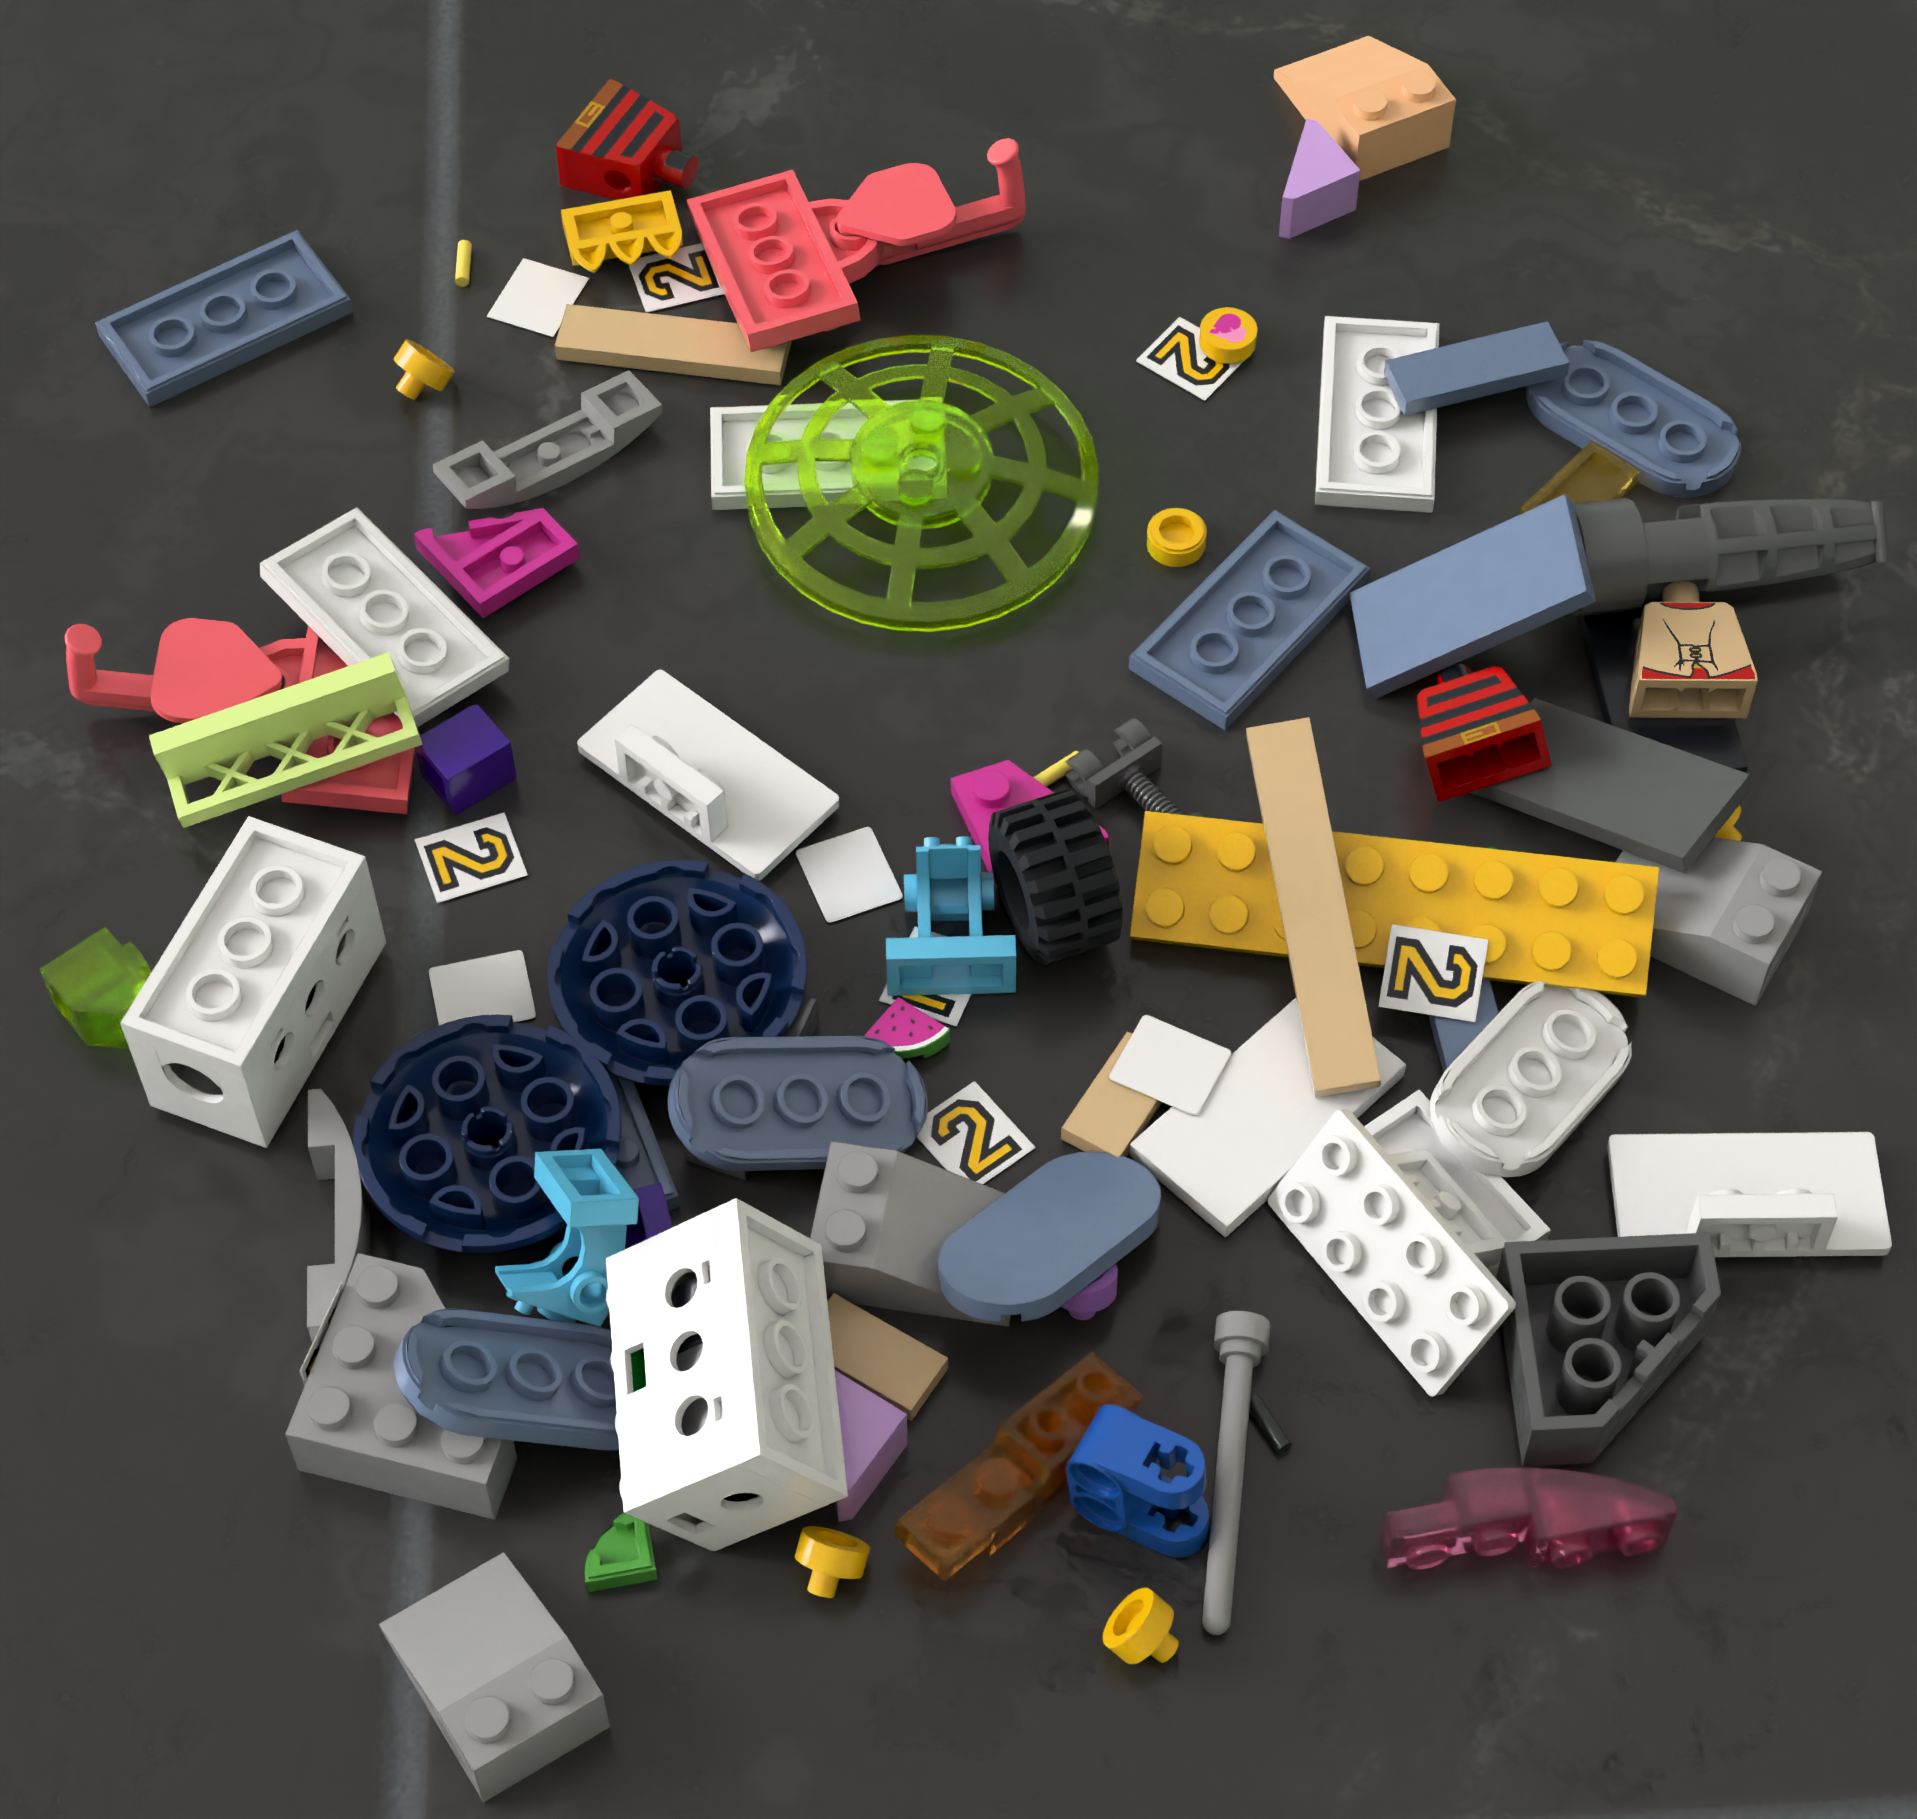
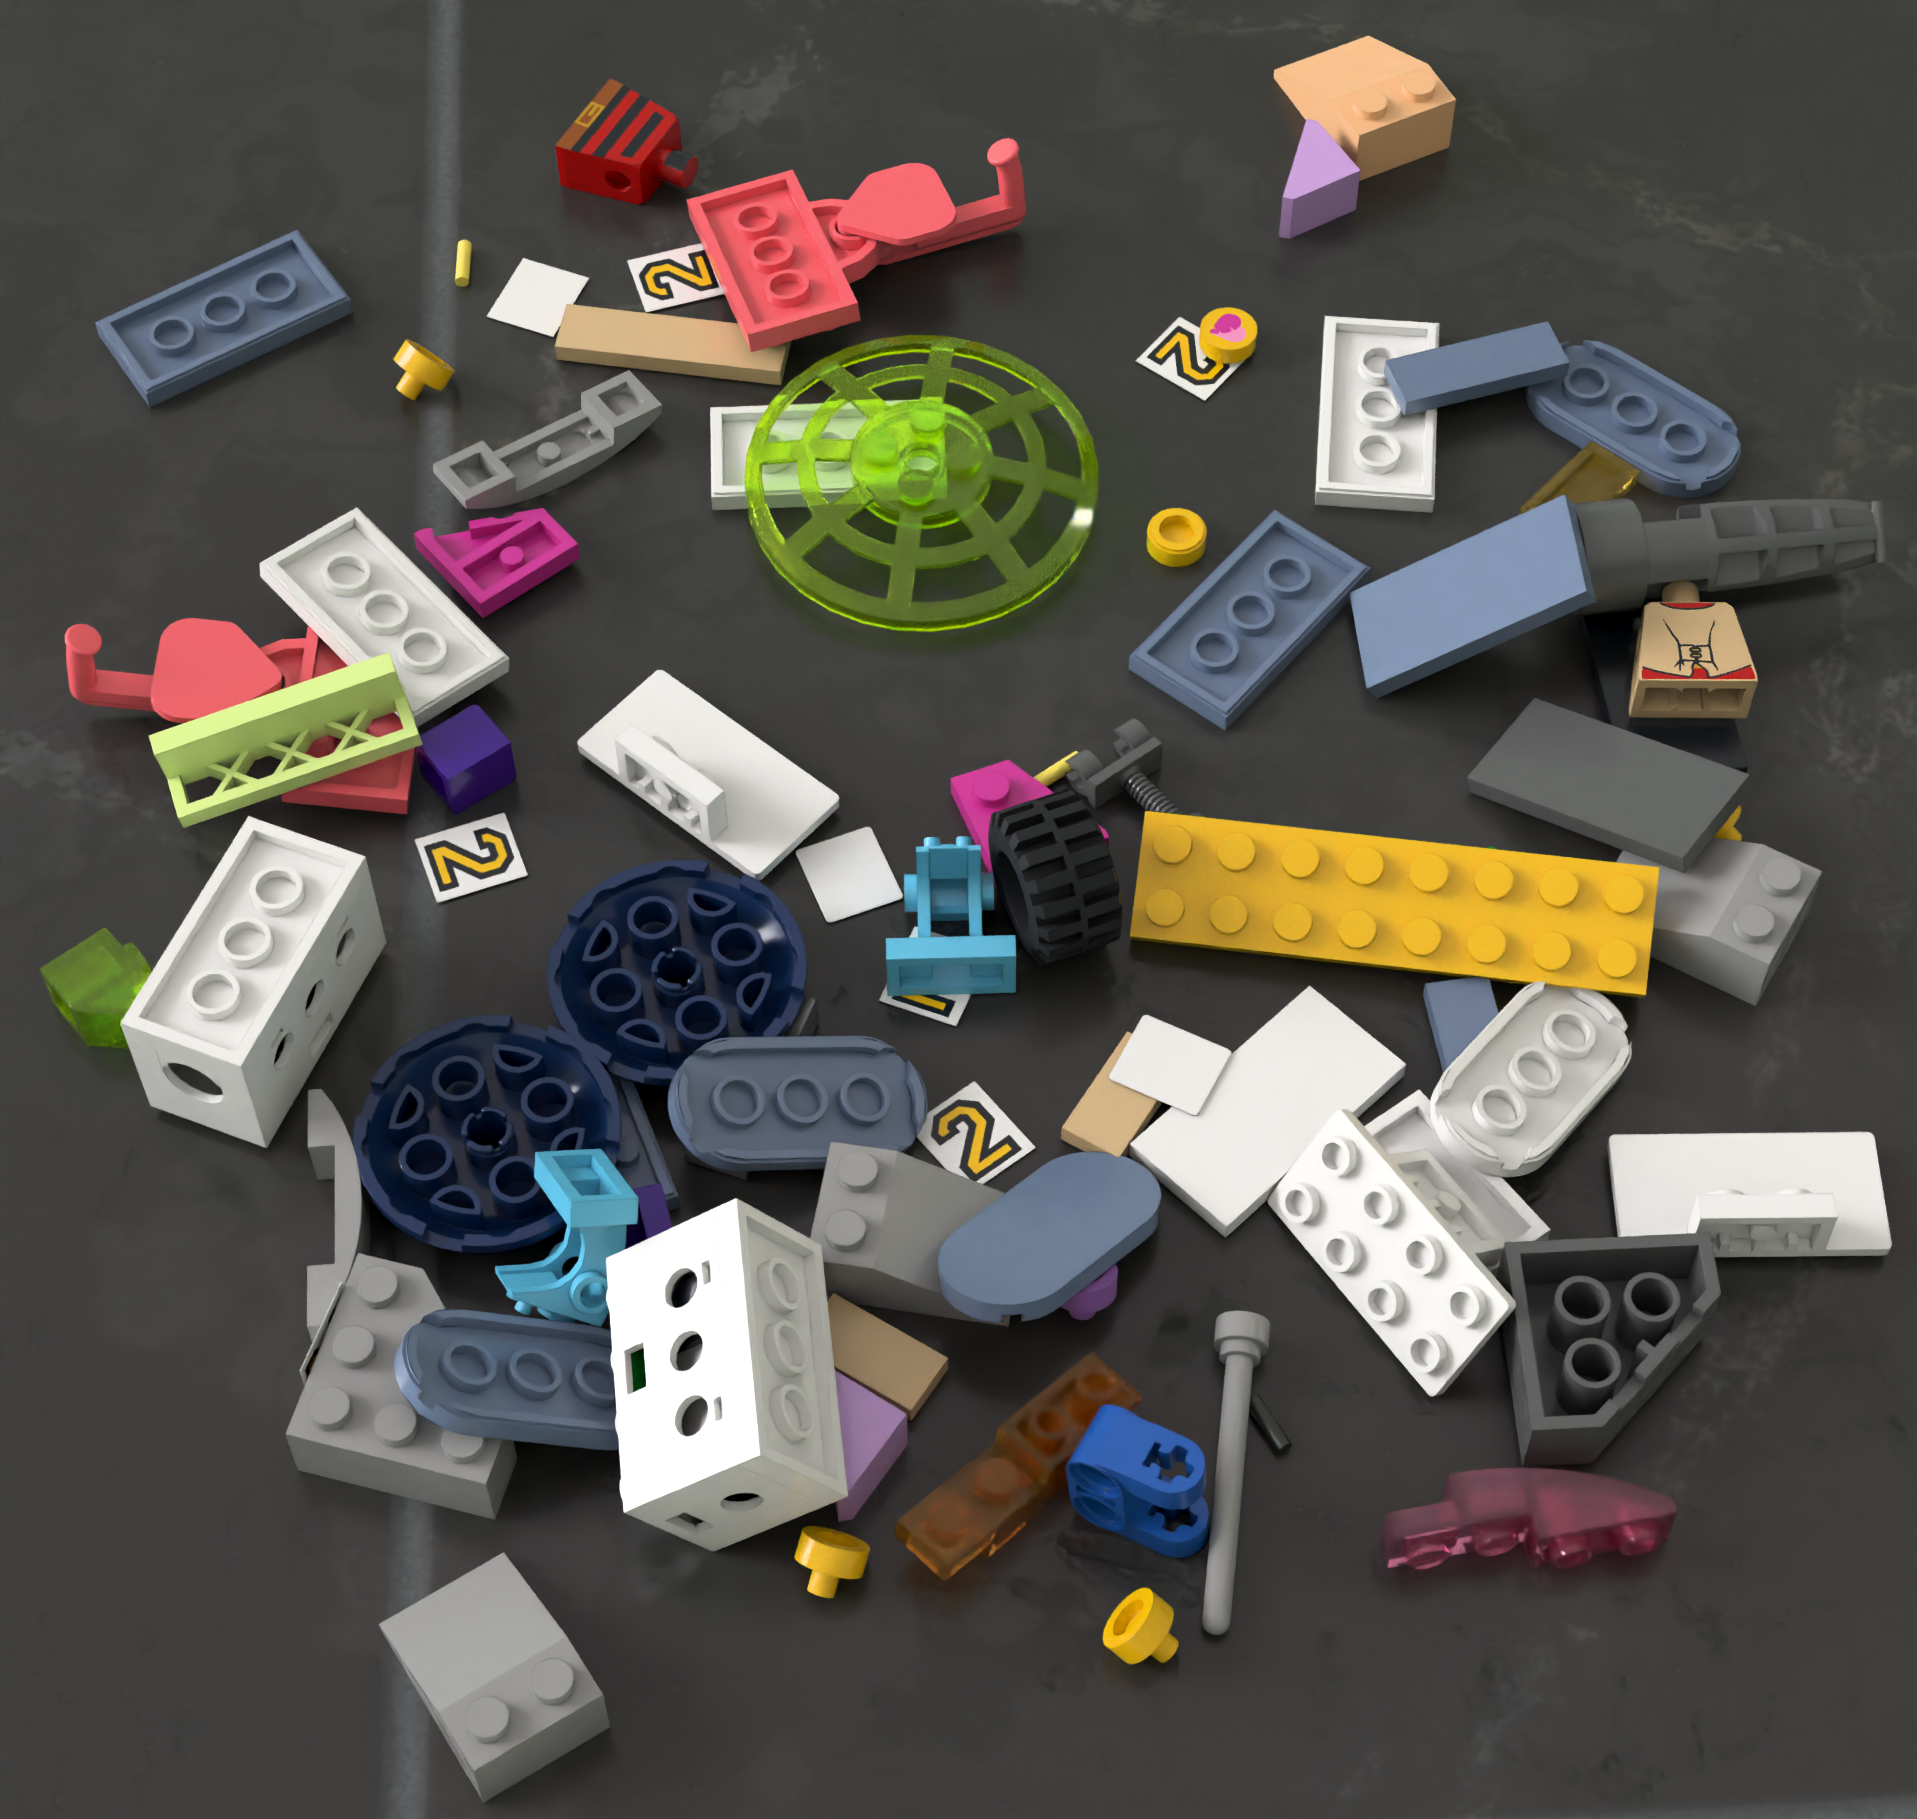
(483, 987): white sticker -> none
(621, 1556): bright green tile -> none
(622, 230): yellow plate -> none
(910, 1031): dark pink tile -> none
(1313, 908): tan tile -> none
(1433, 973): sticker -> none
(1478, 731): torso -> none

